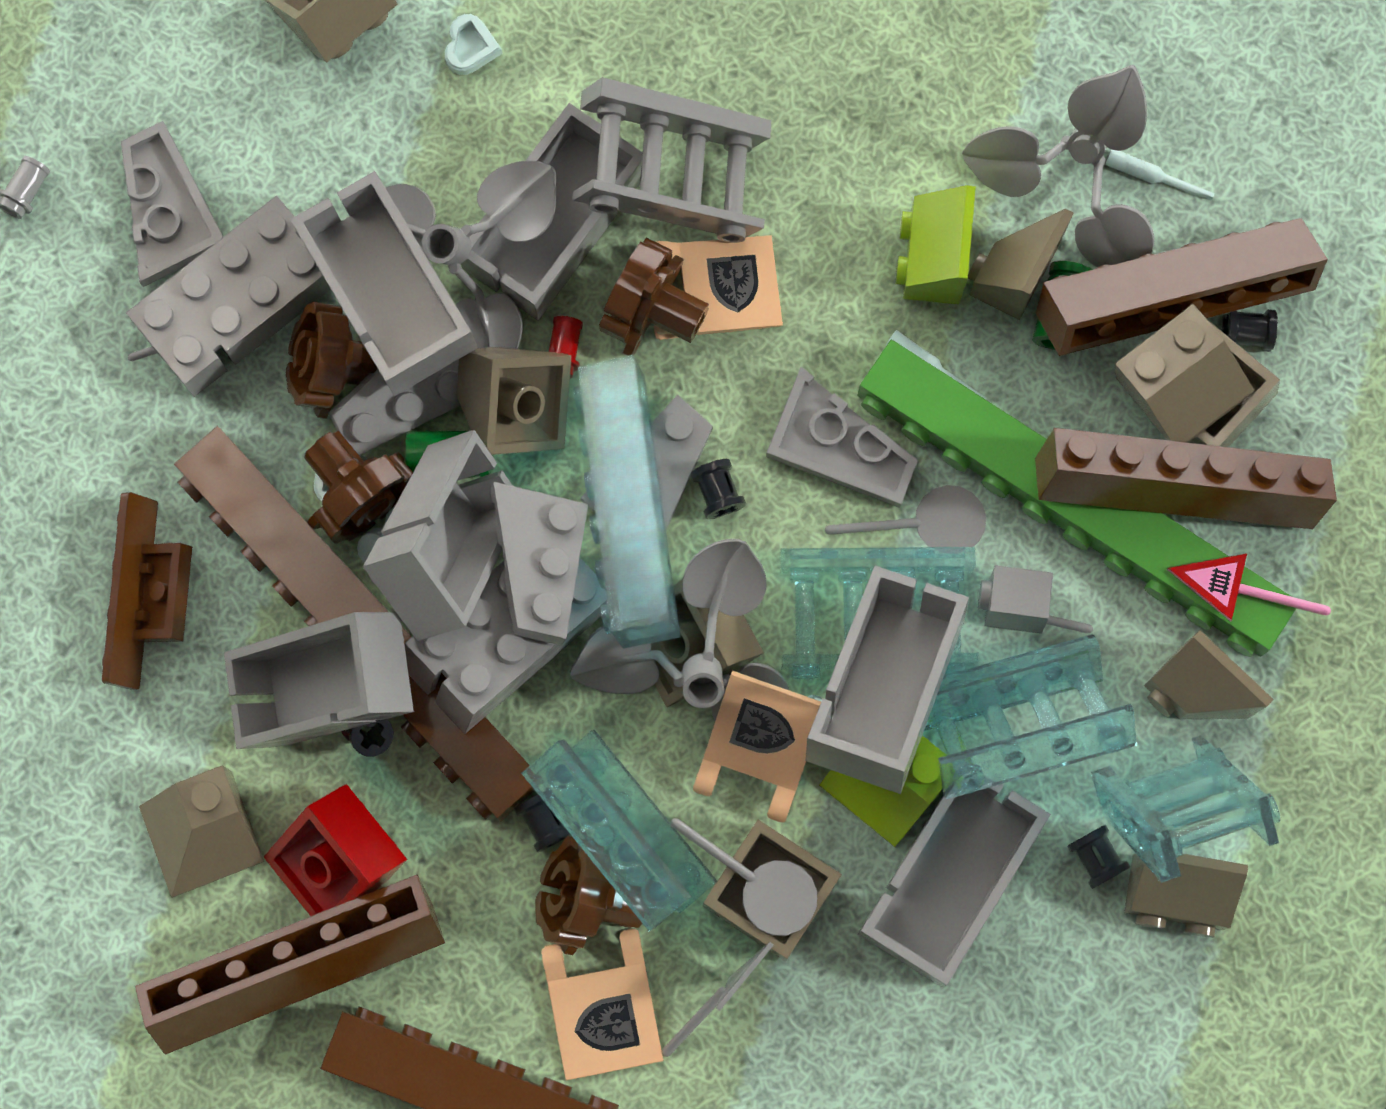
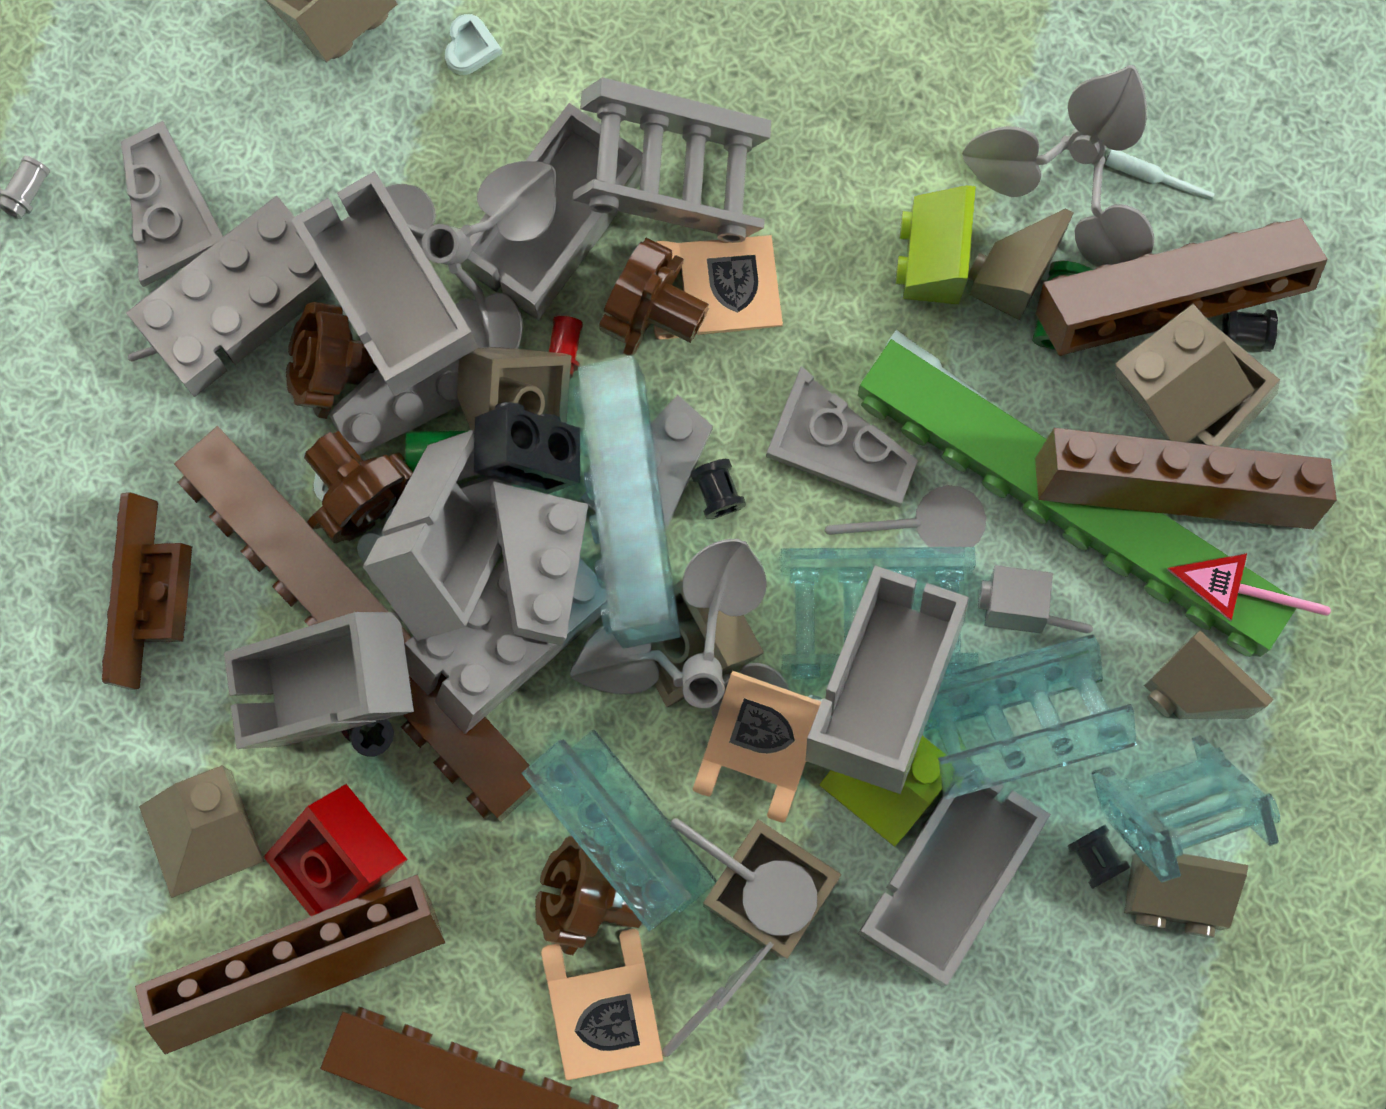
(527, 448): none -> black brick
(542, 823): black bush -> none

